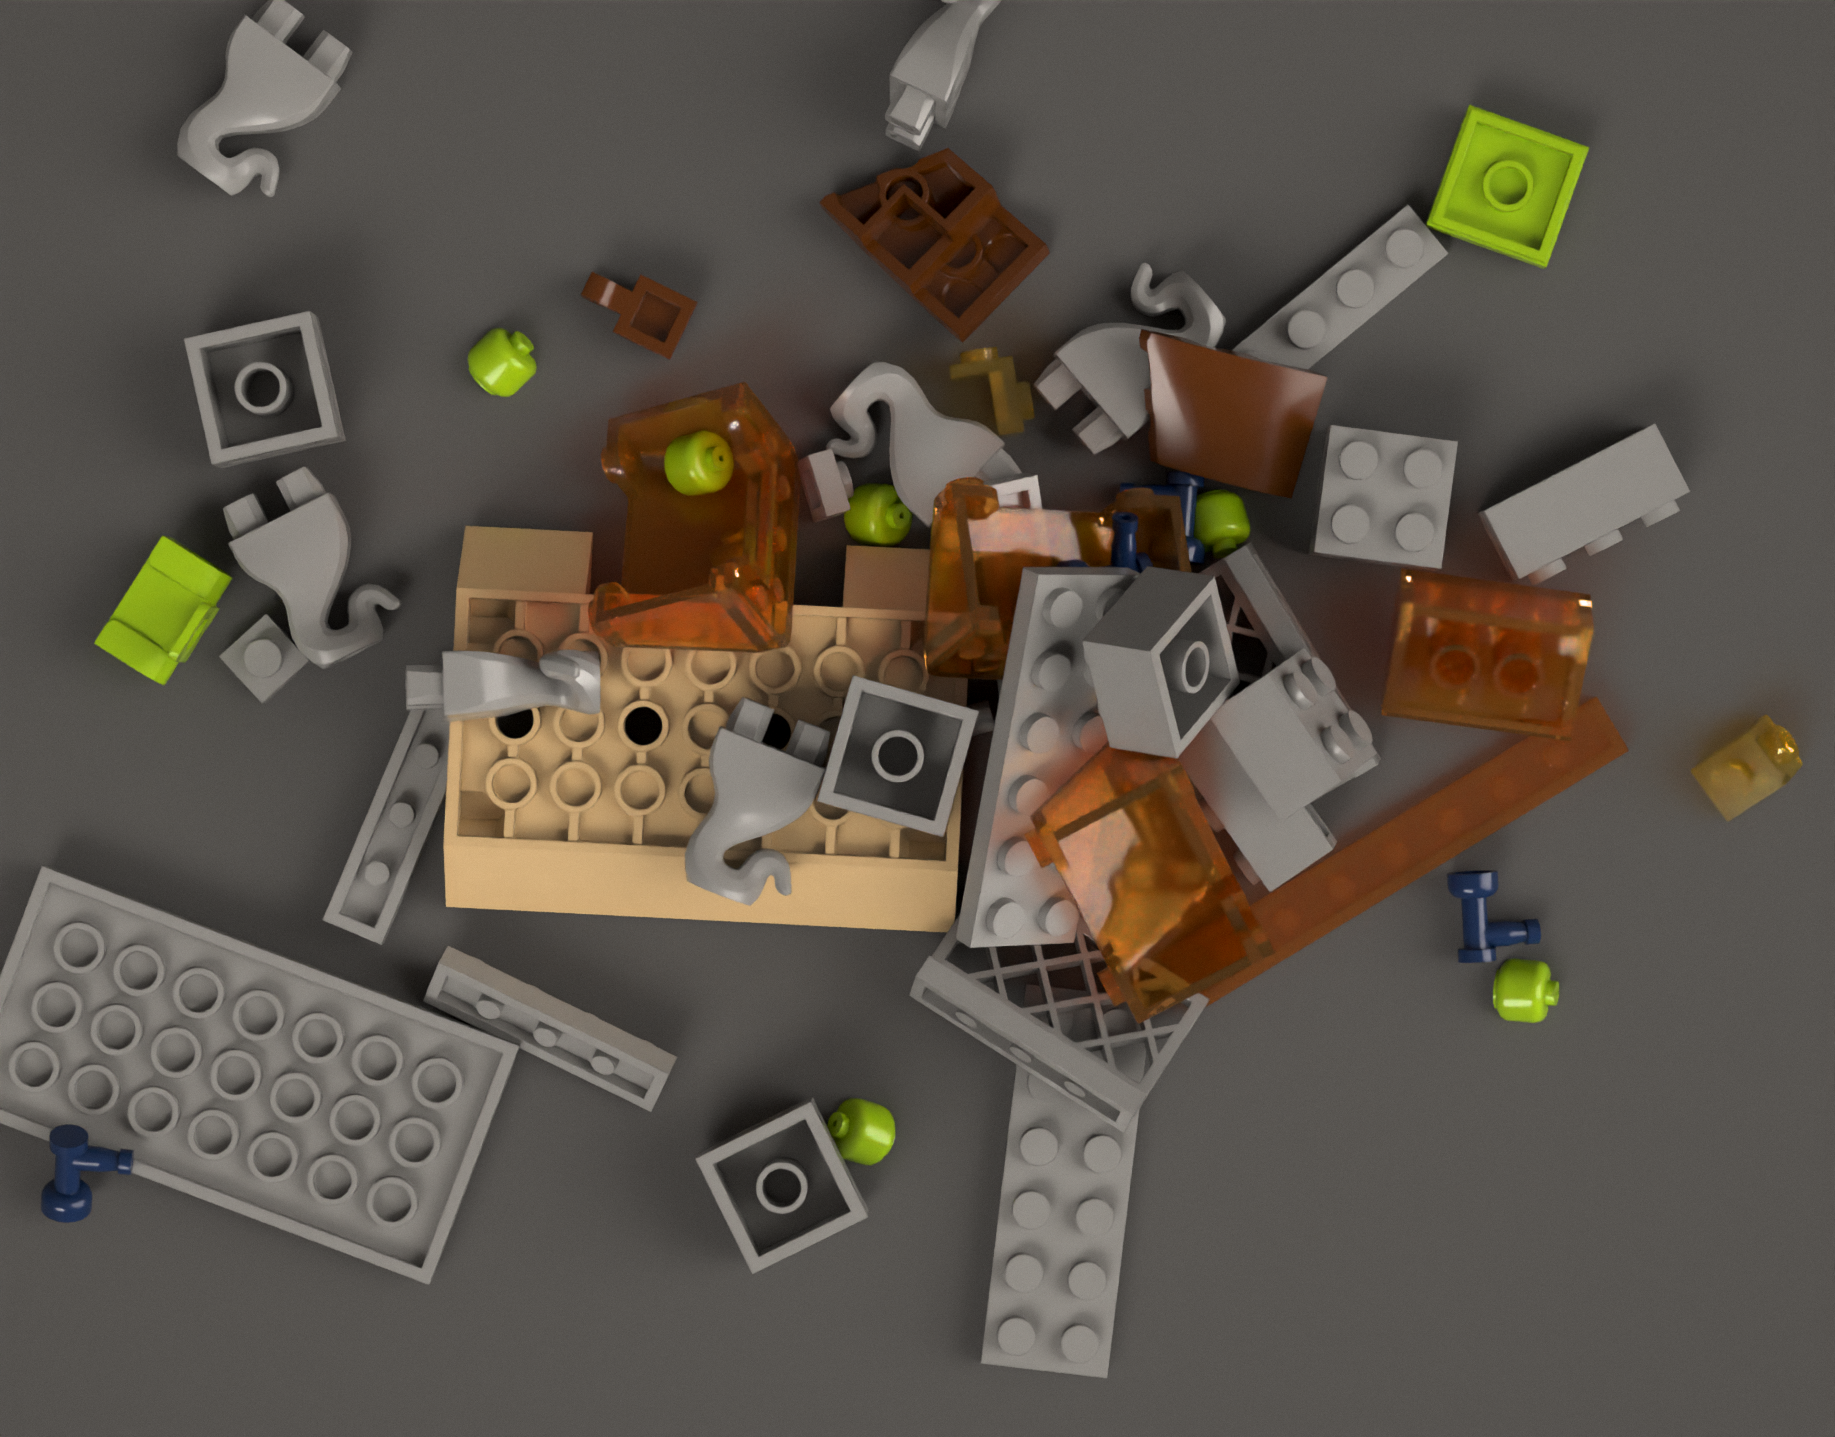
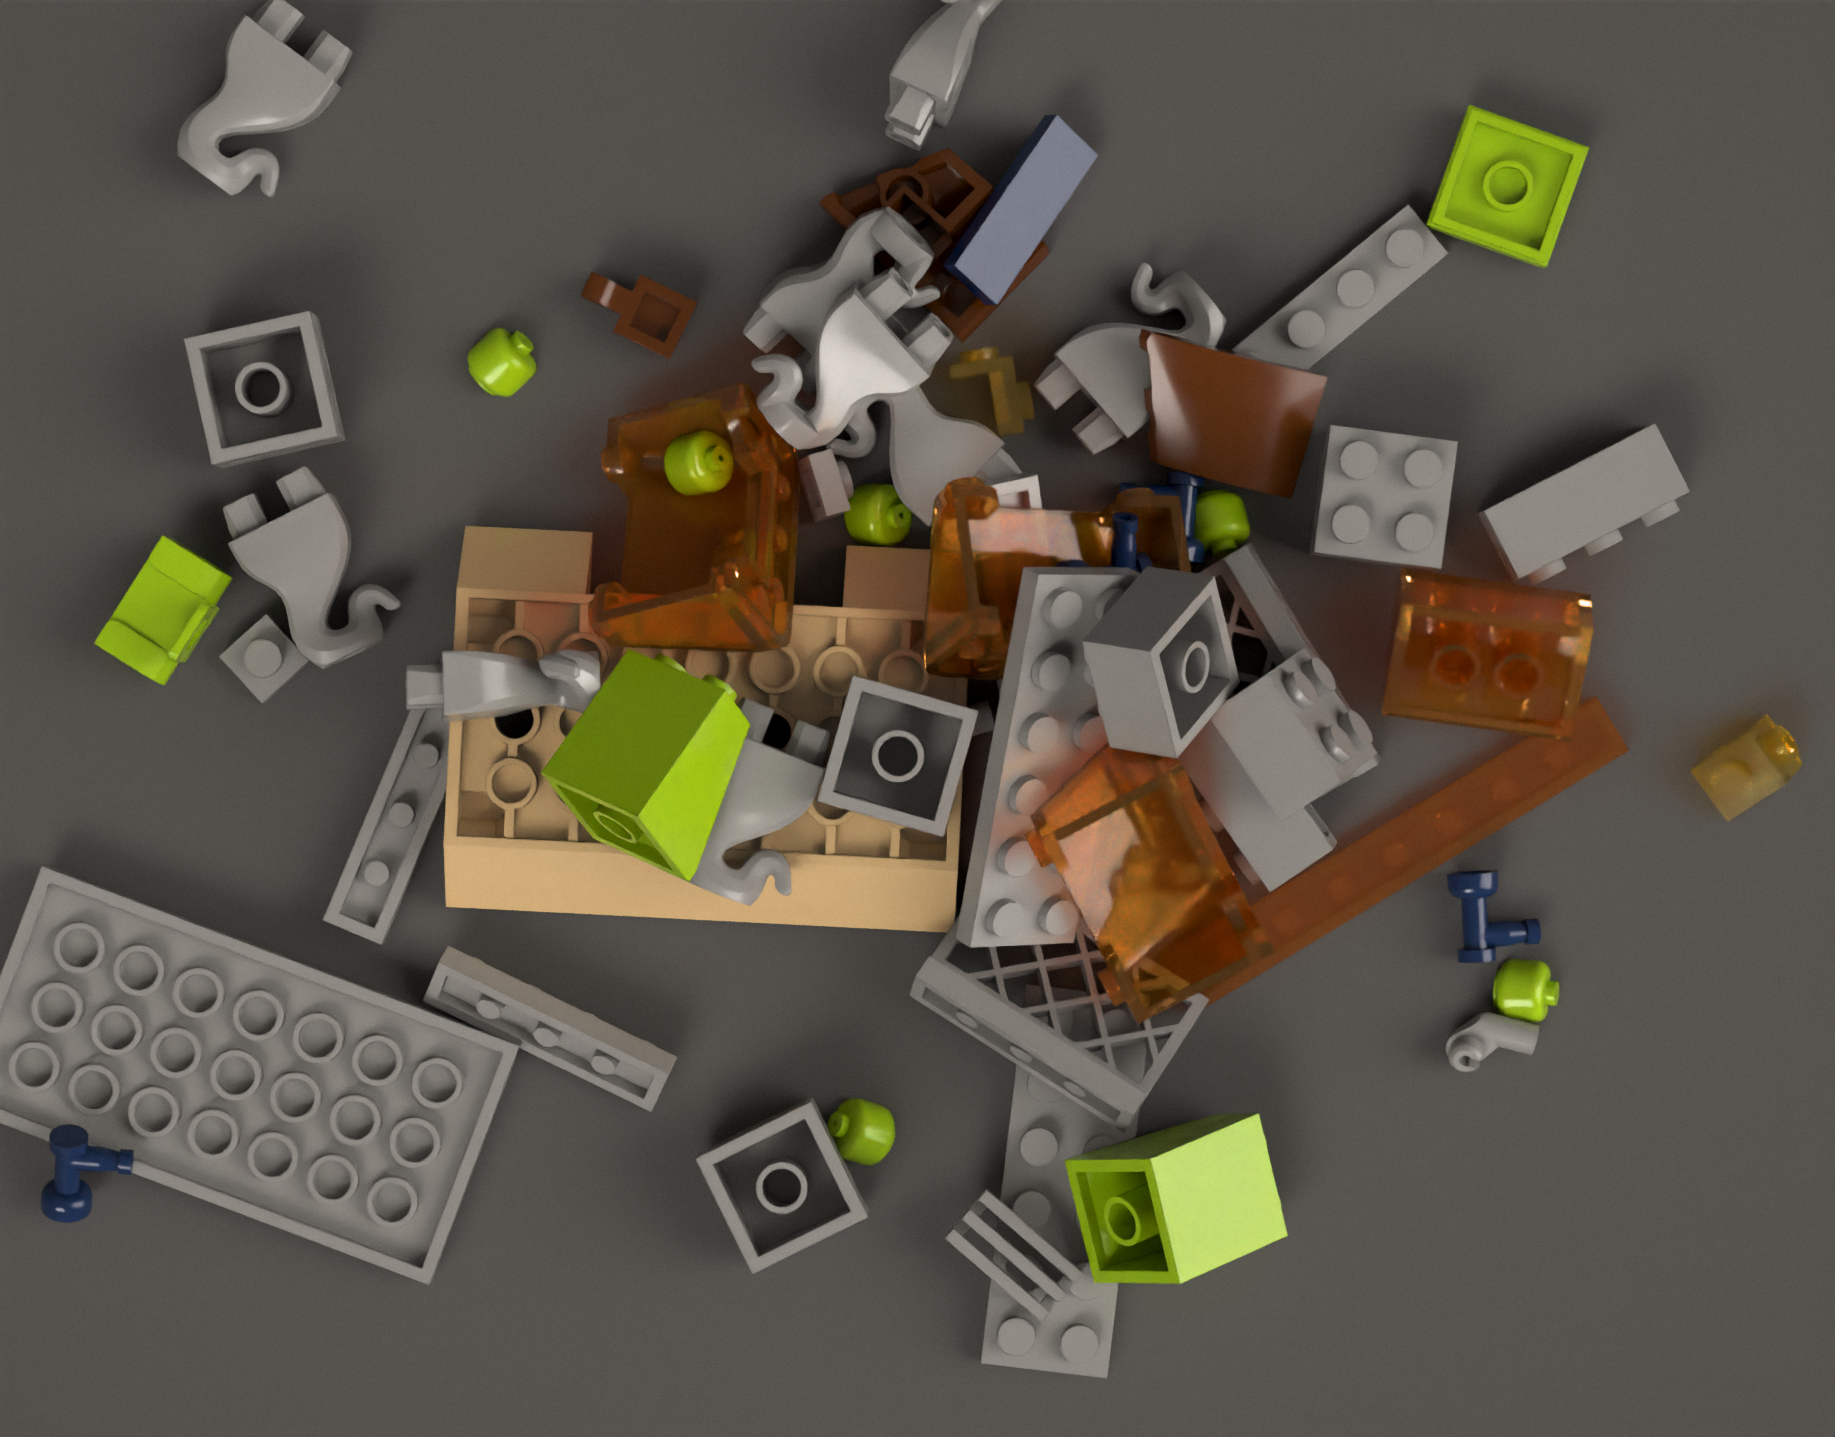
(651, 761): none -> lime slope
(803, 295): none -> light grey hips
(858, 358): none -> light grey hips
(1020, 210): none -> tile
(1054, 1290): none -> light grey tile
(1177, 1200): none -> lime slope
(1484, 1035): none -> light grey arm

